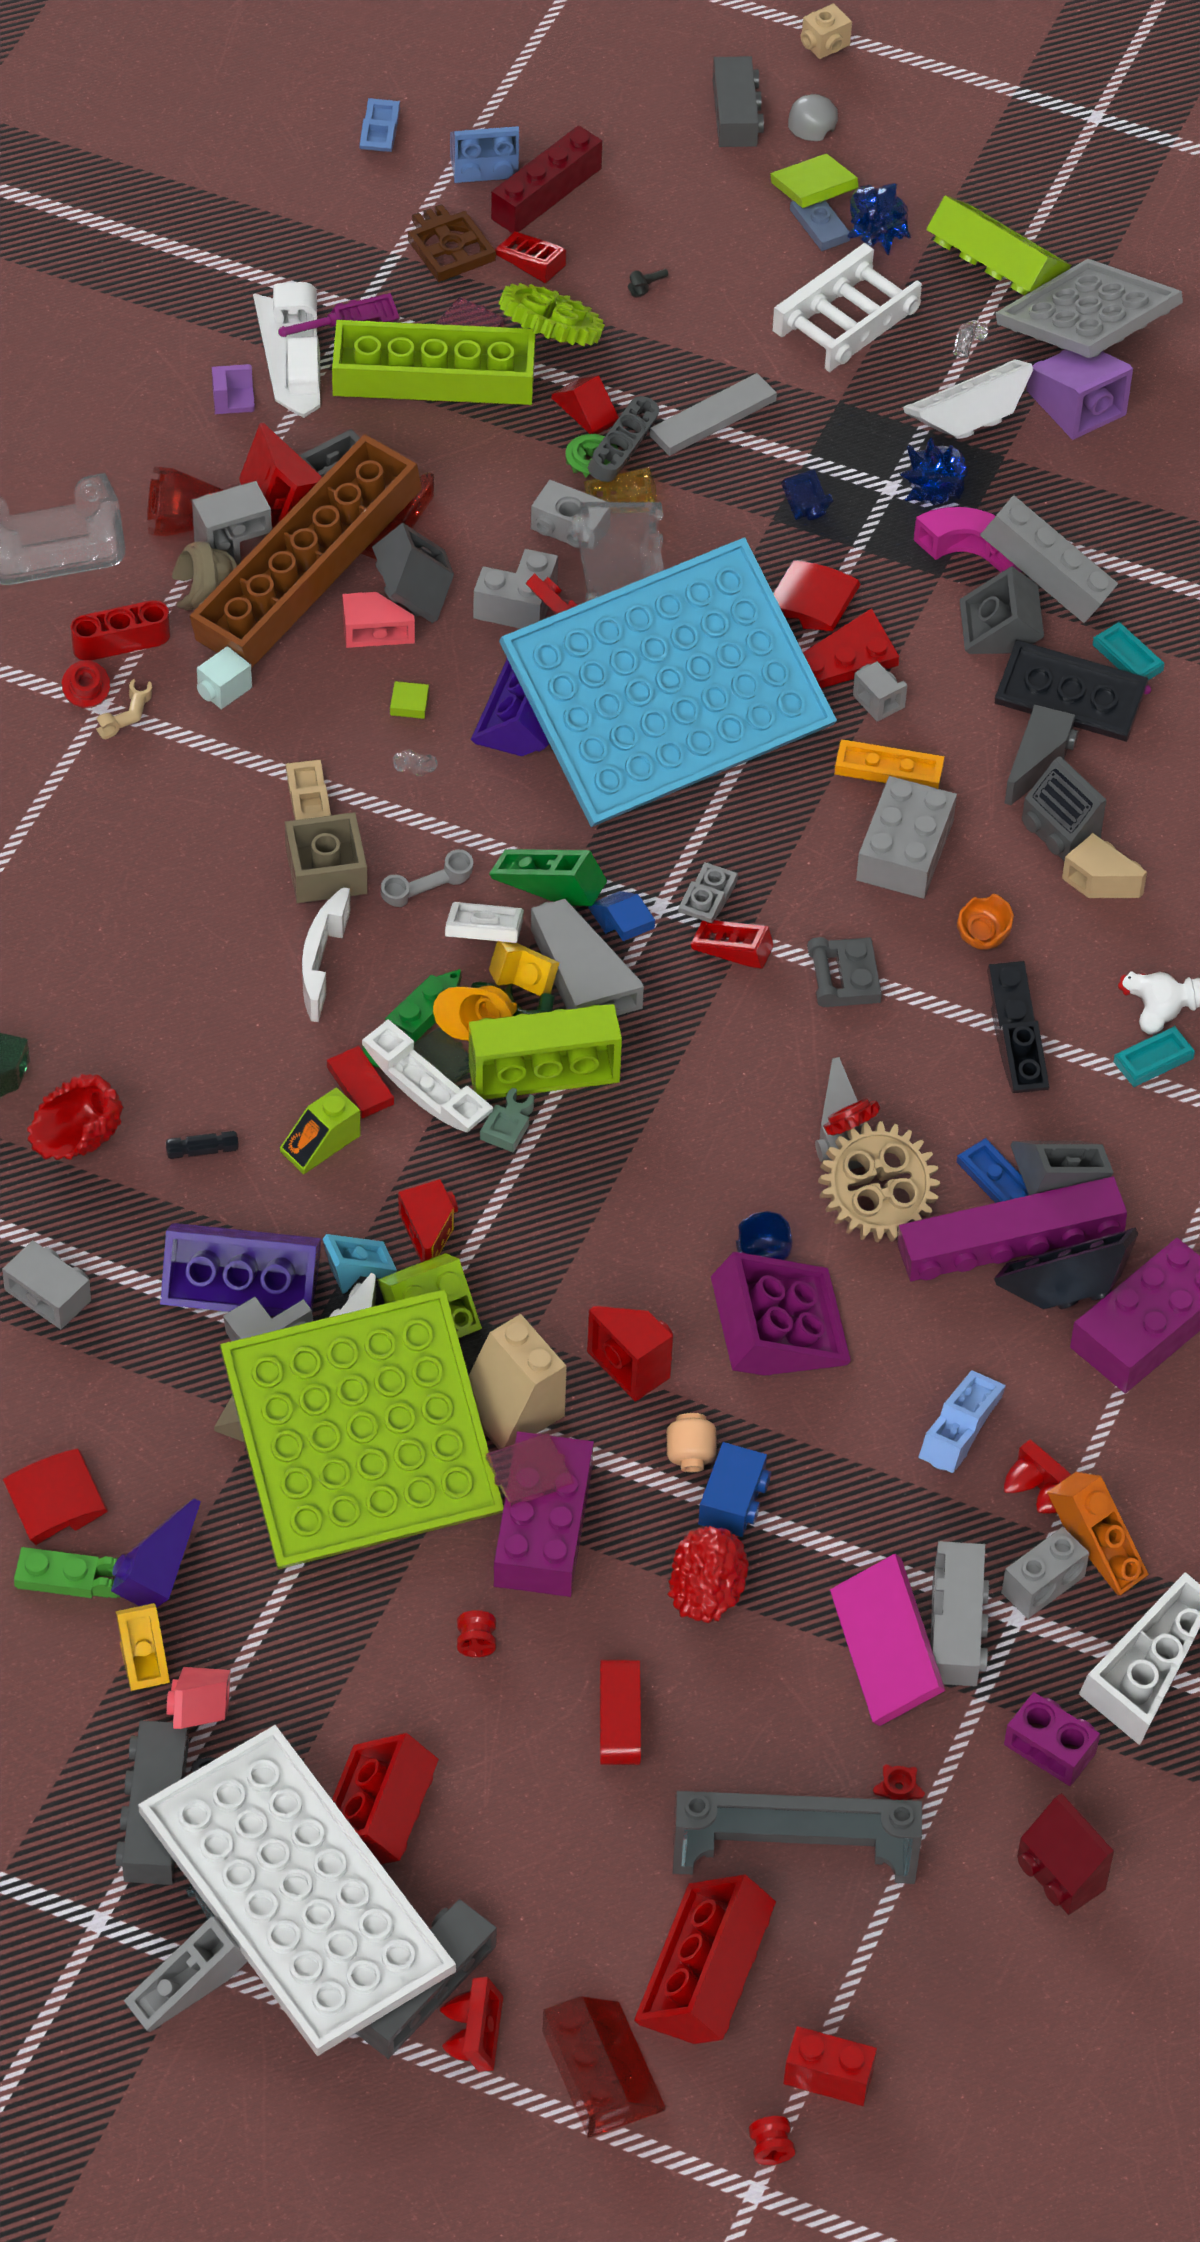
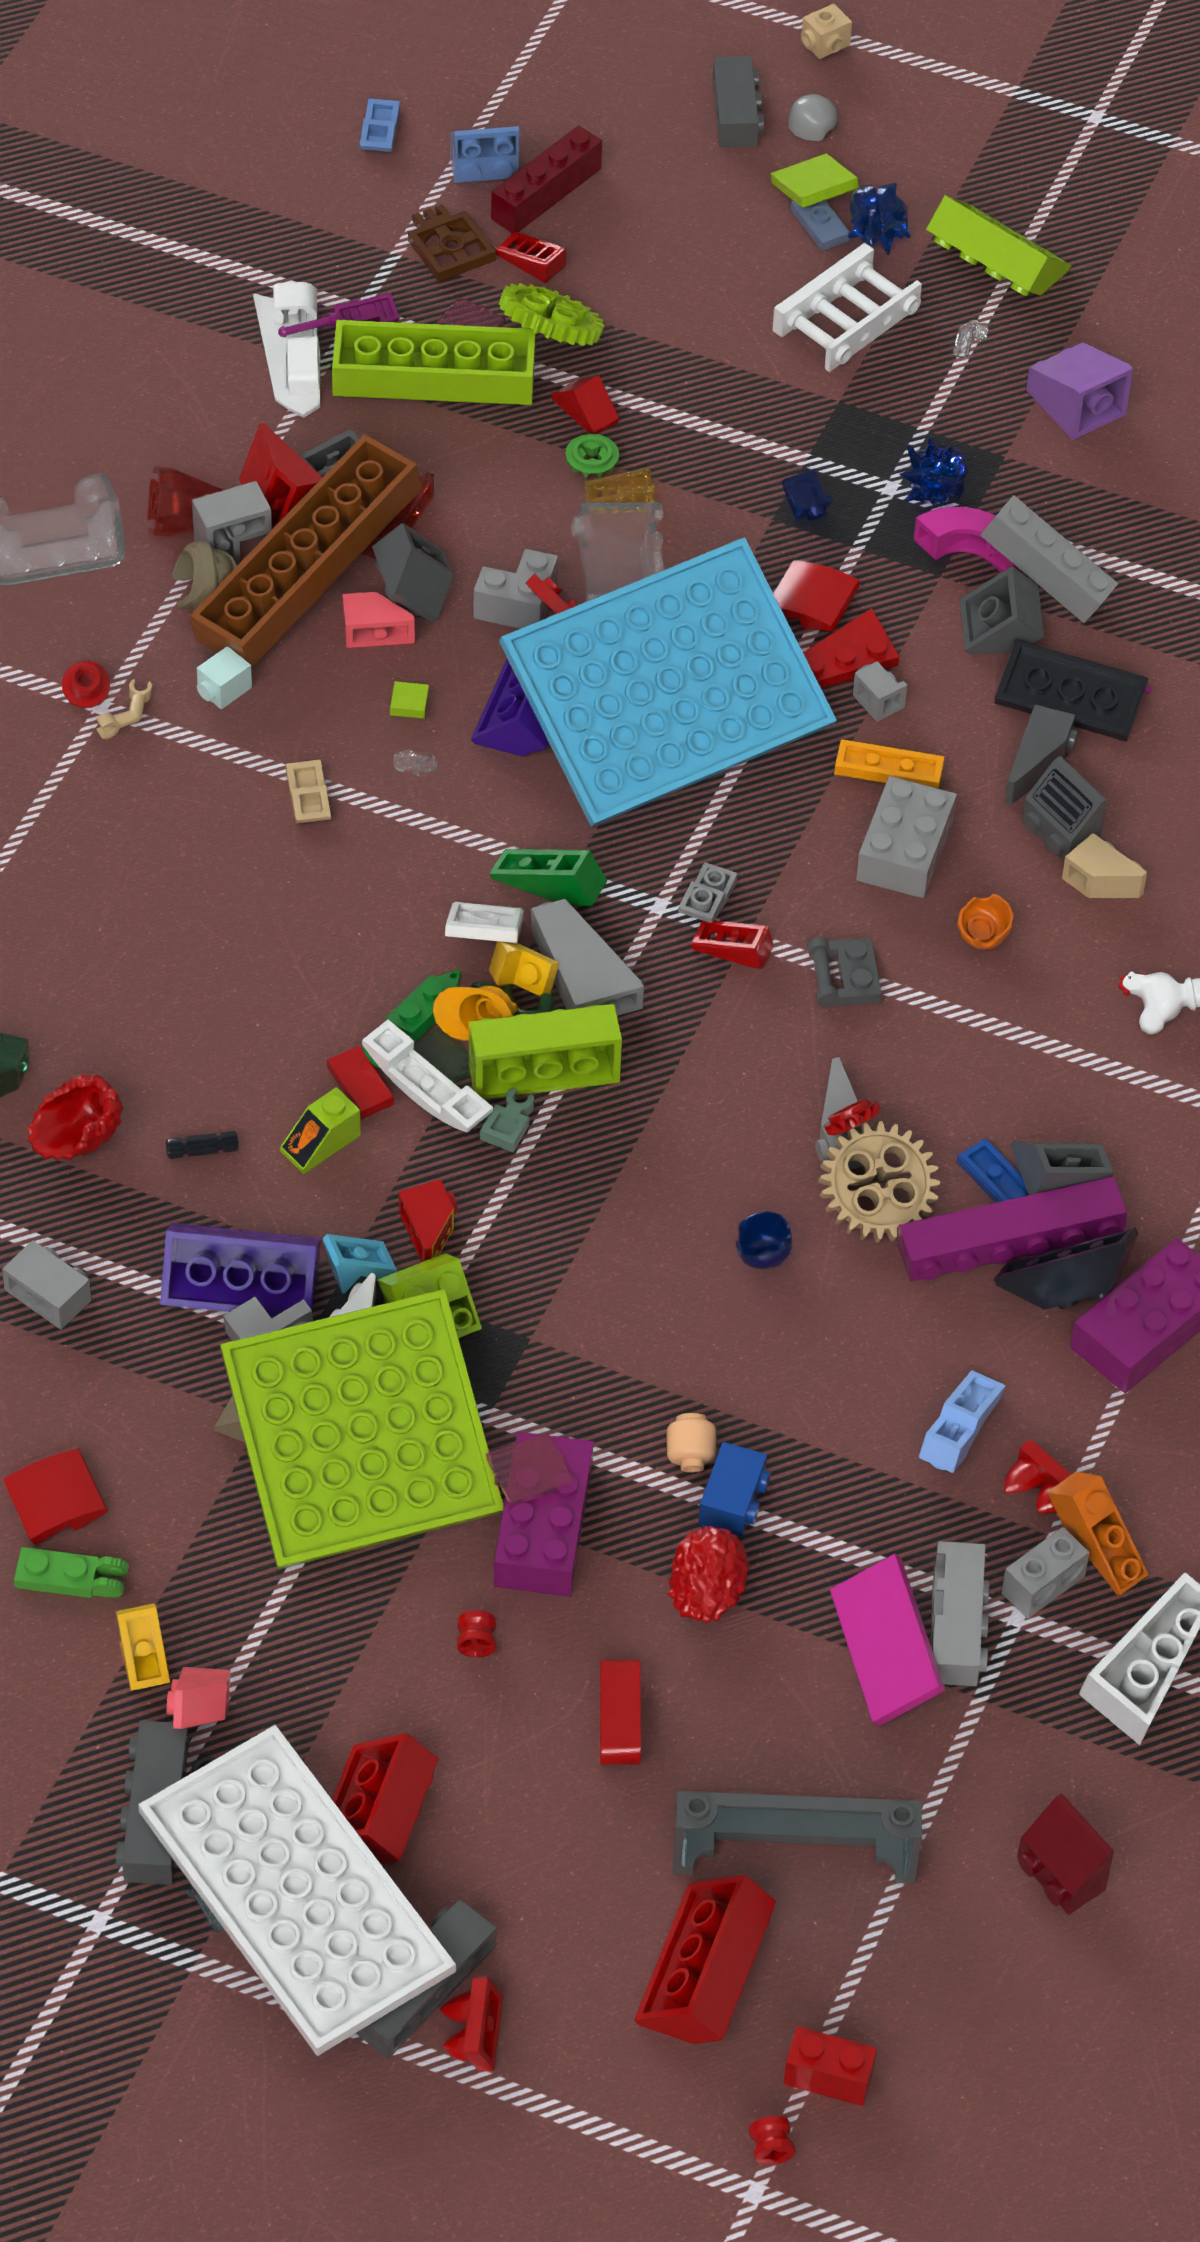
(120, 630): red beam -> none
(152, 1566): dark purple slope -> none
(187, 1975): light grey slope -> none
(233, 389): medium lavender panel -> none
(325, 856): dark tan brick -> none
(329, 922): white slope -> none
(457, 869): light grey bar -> none
(517, 1383): tan slope -> none
(554, 511): light grey brick -> none
(600, 2063): clear red slope -> none
(620, 436): dark grey beam -> none
(623, 913): blue slope -> none
(630, 1348): red slope -> none
(640, 282): pearl dark grey hand -> none
(713, 414): light grey tile -> none
(778, 1315): magenta slope -> none
(899, 1775): red plate -> none
(975, 401): white wedge -> none
(1016, 1028): black slope -> none
(1045, 1745): magenta brick -> none
(1089, 308): light grey plate -> none
(1127, 652): teal tile -> none
(1154, 1056): teal tile -> none

